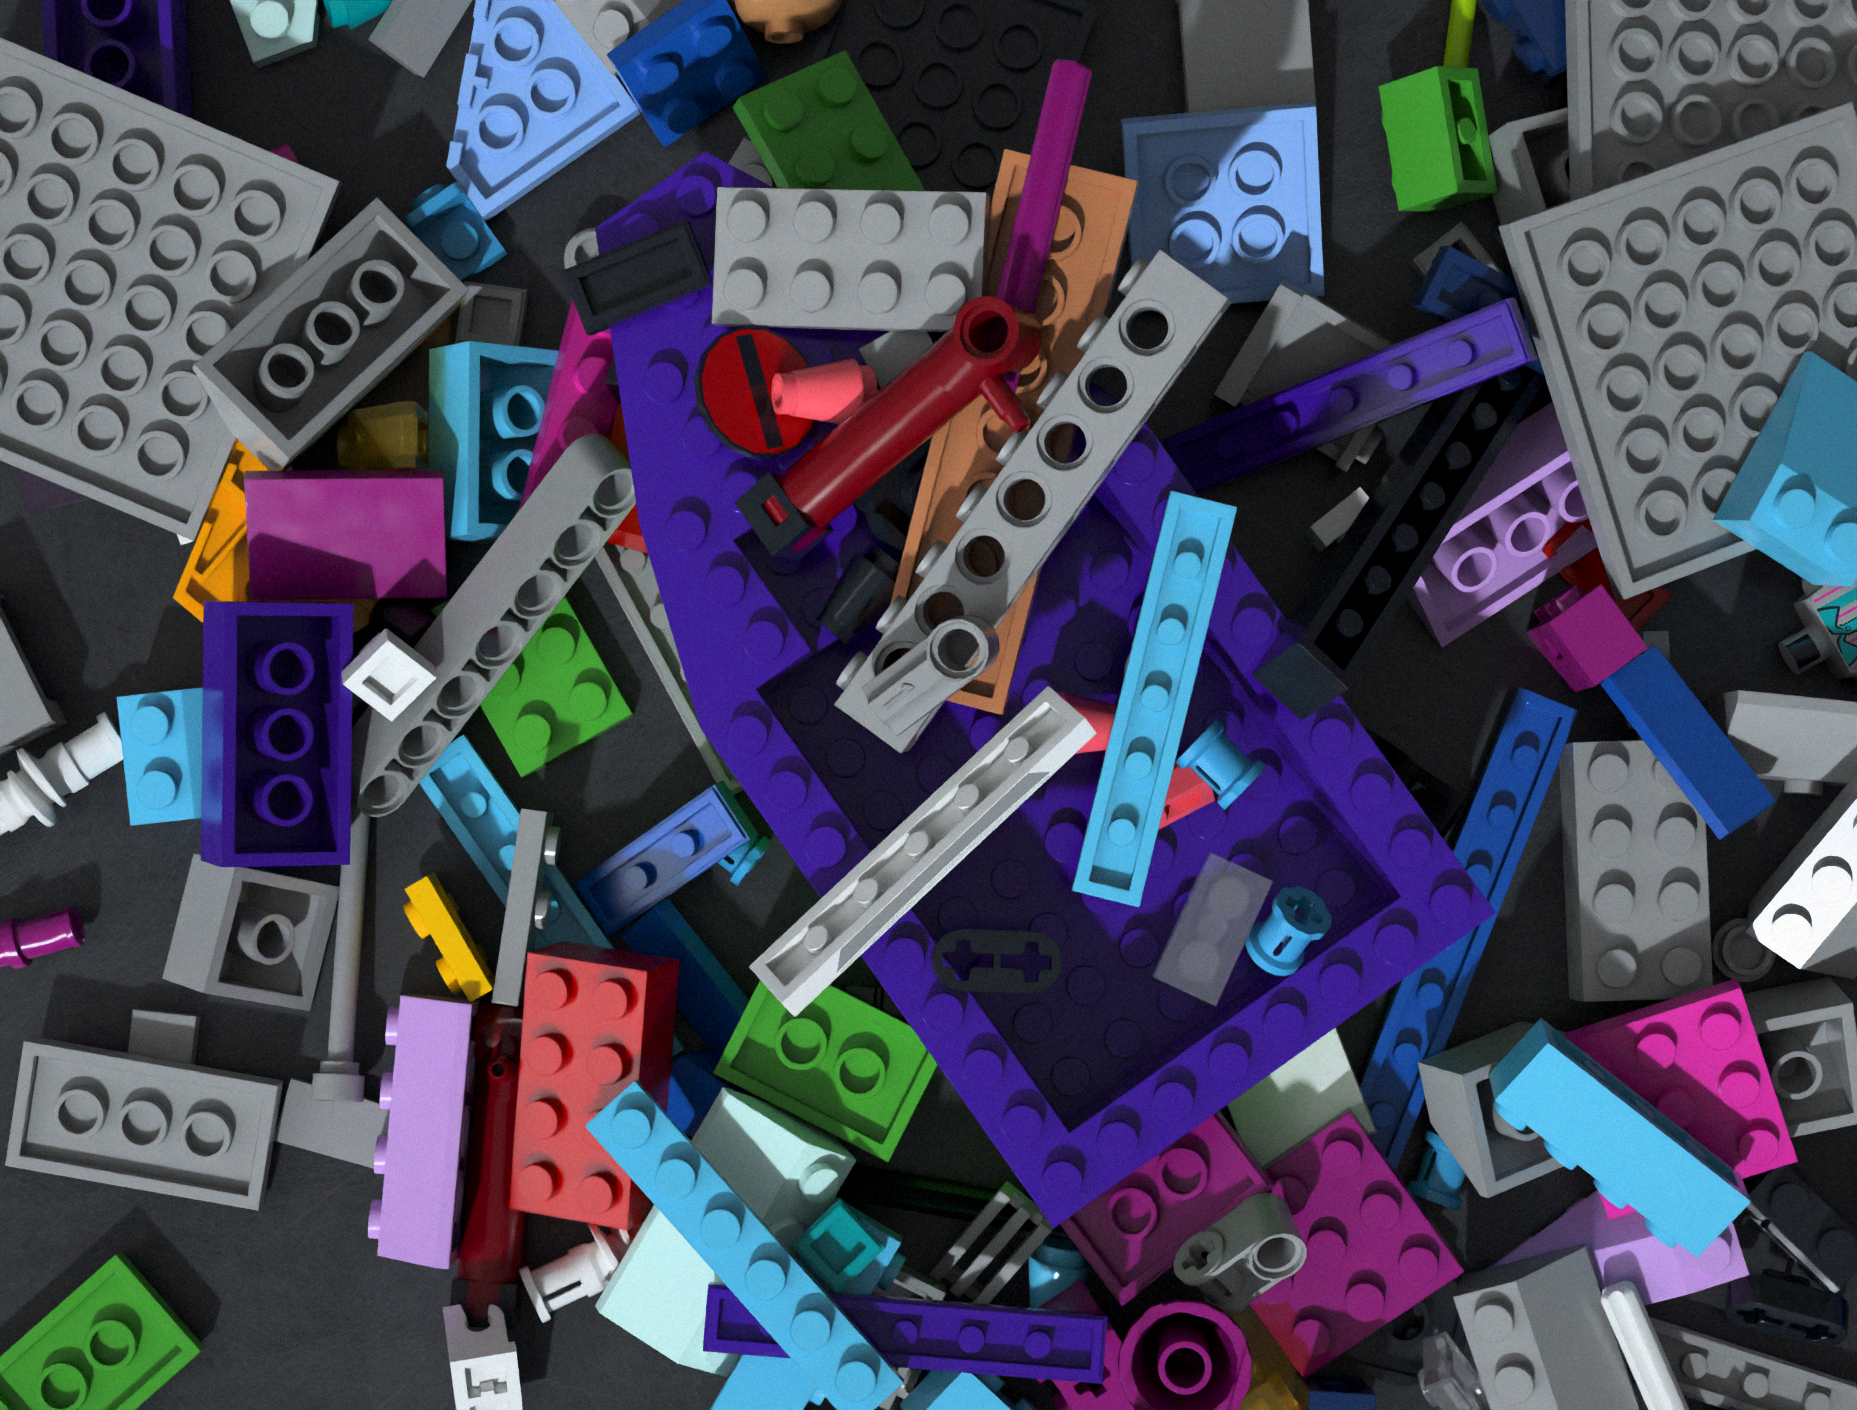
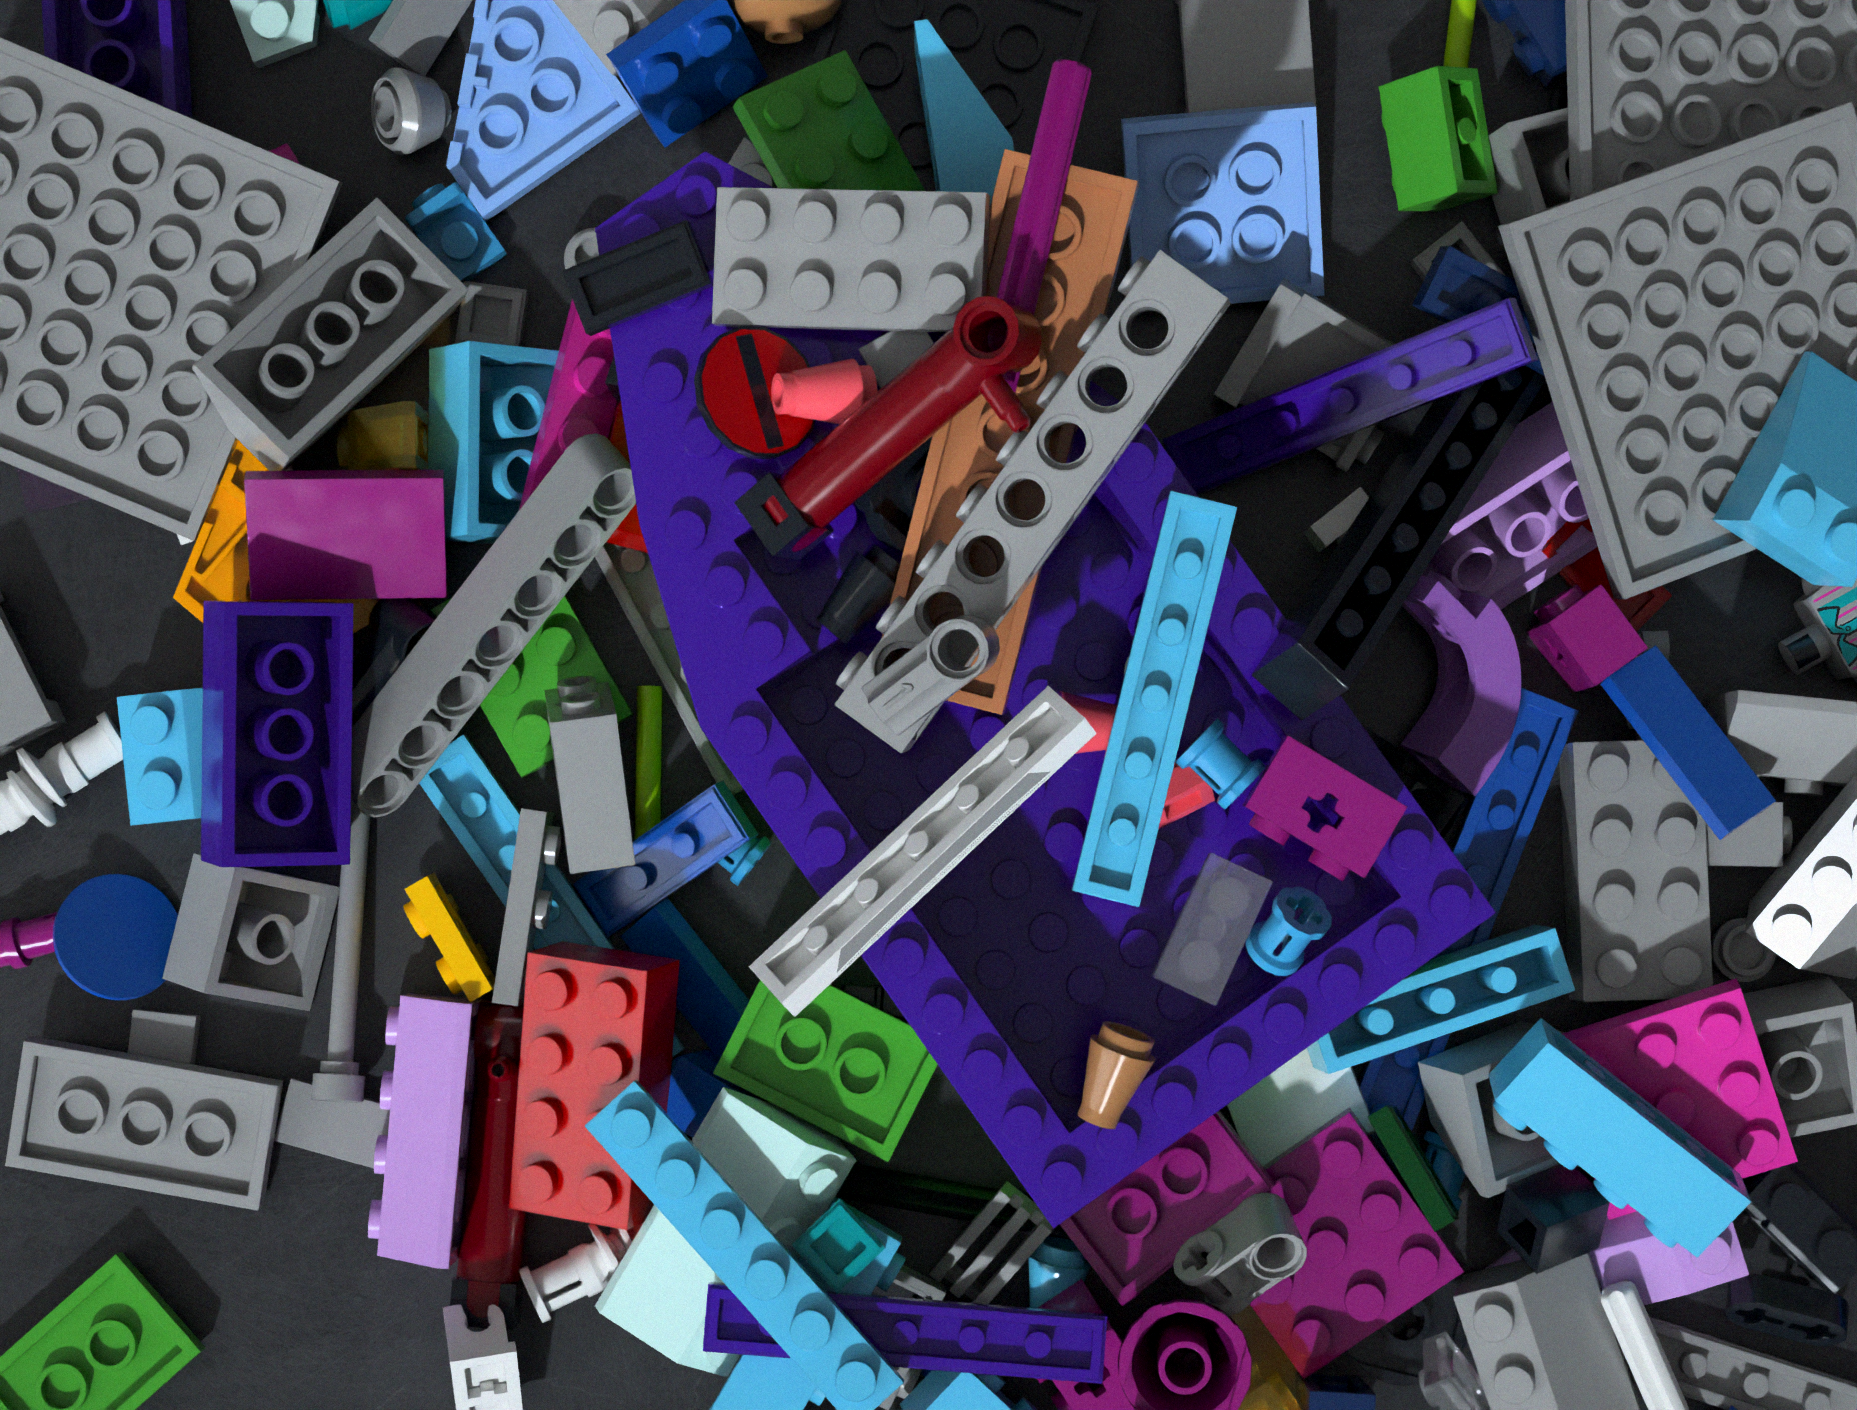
(114, 936): none -> blue piece
(388, 674): white tile -> none
(408, 110): none -> light grey cone
(589, 775): none -> light grey window
(648, 758): none -> lime bar
(960, 125): none -> medium azure slope
(996, 978): black beam -> none
(1114, 1072): none -> medium nougat cone
(1364, 811): none -> magenta brick
(1414, 1166): none -> dark green tile
(1450, 996): none -> medium azure brick
(1475, 688): none -> medium lavender arch
(1552, 1217): none -> black brick
(1755, 843): none -> light grey brick

